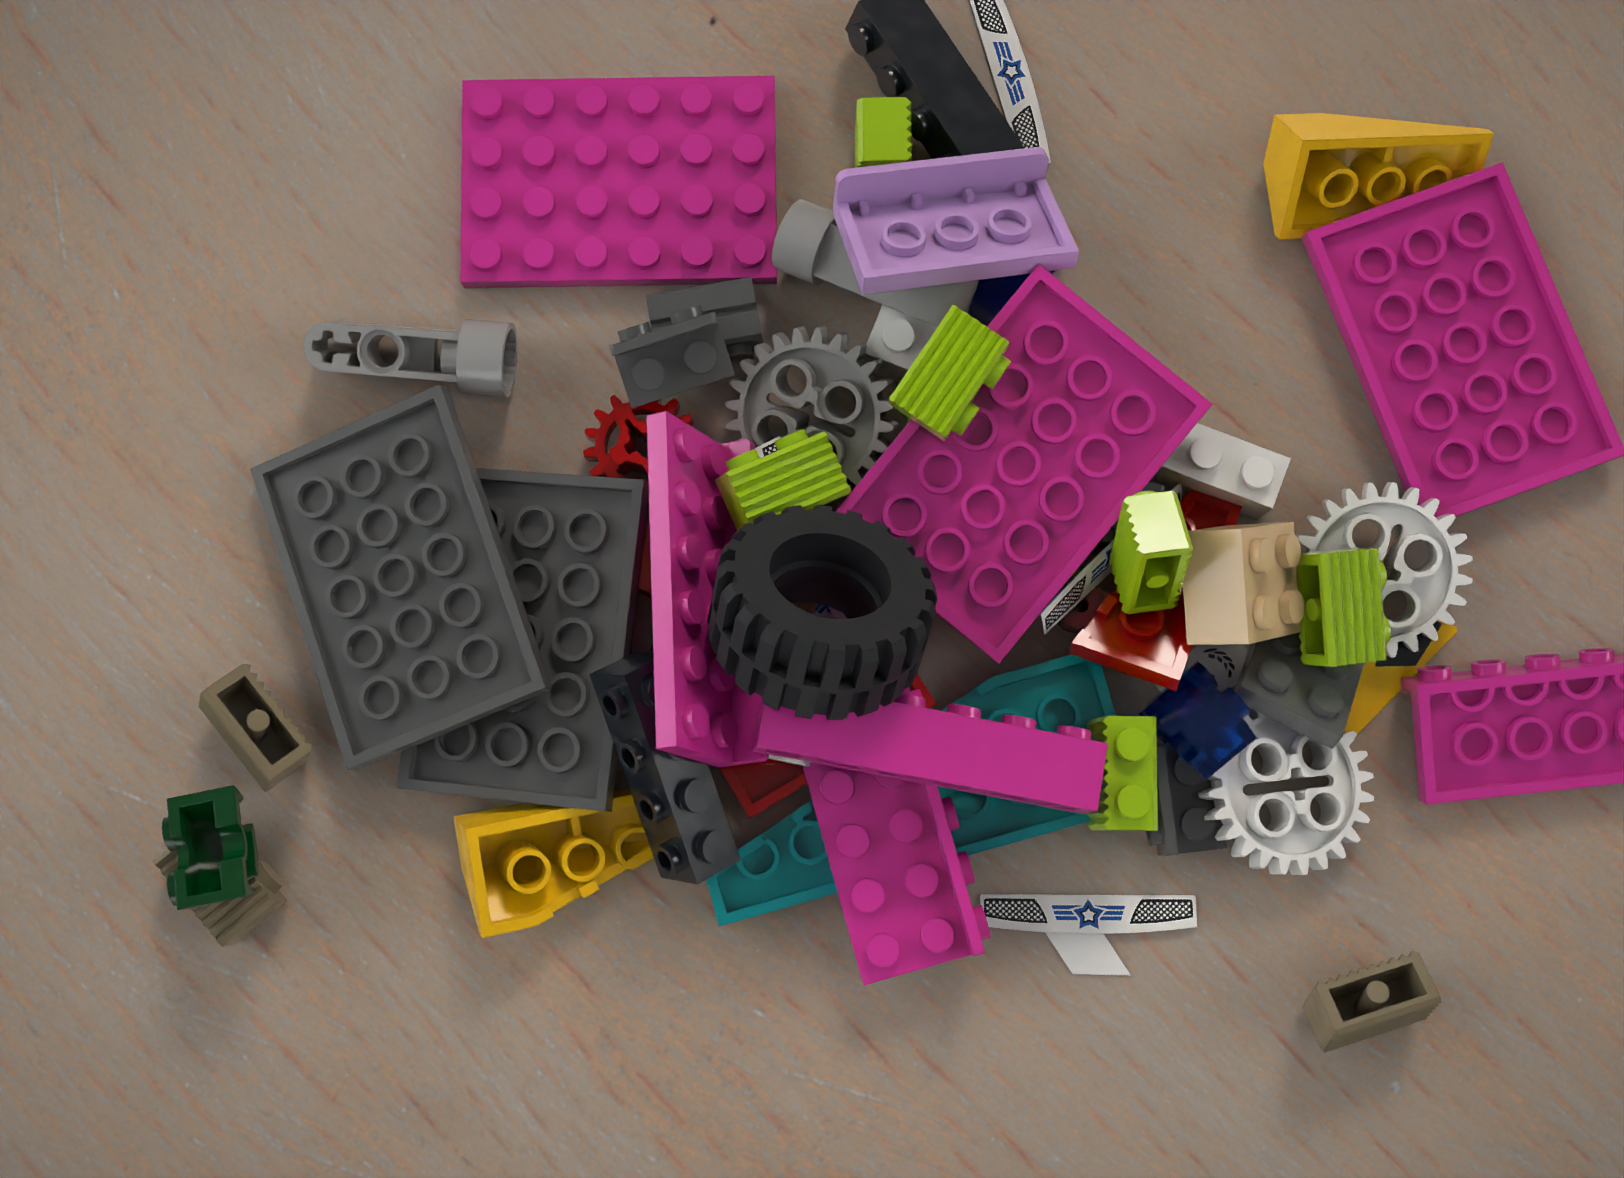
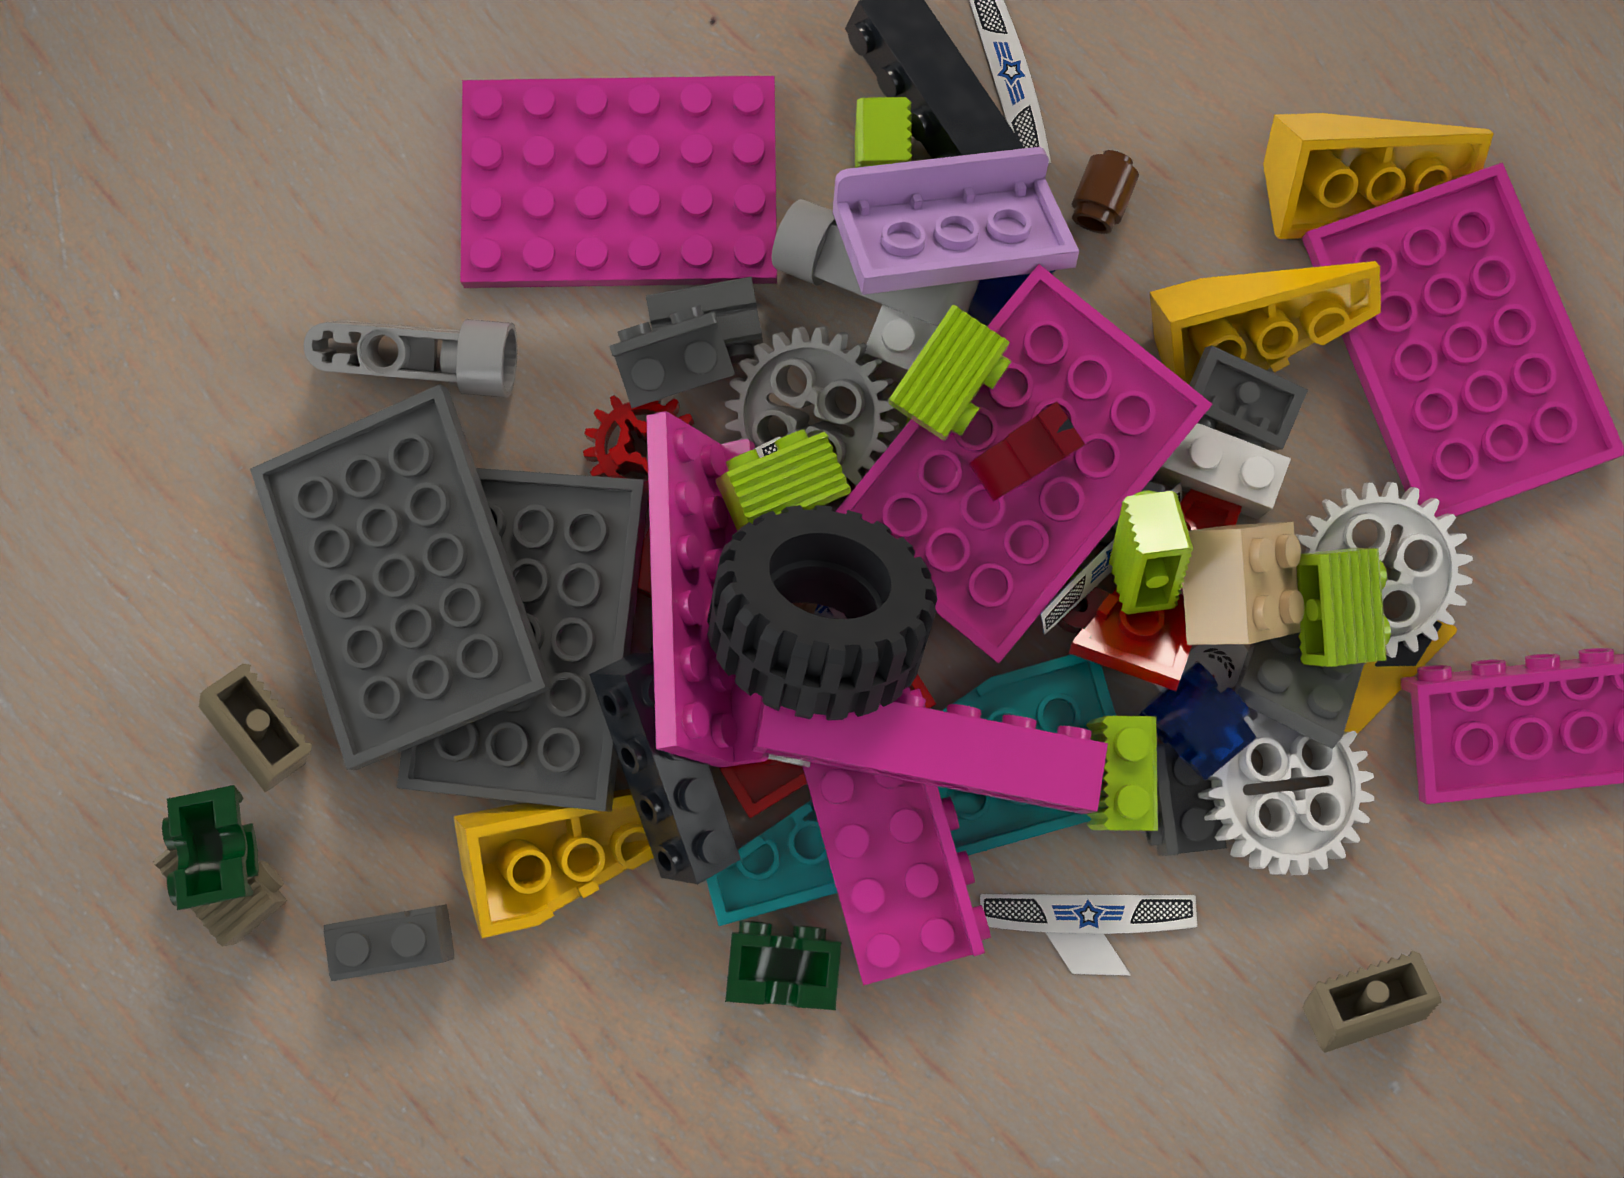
(388, 942): none -> dark grey brick
(783, 968): none -> dark green cylinder
(1027, 452): none -> dark red leg
(1104, 191): none -> reddish brown brick
(1246, 399): none -> dark grey bracket
(1262, 313): none -> yellow wedge

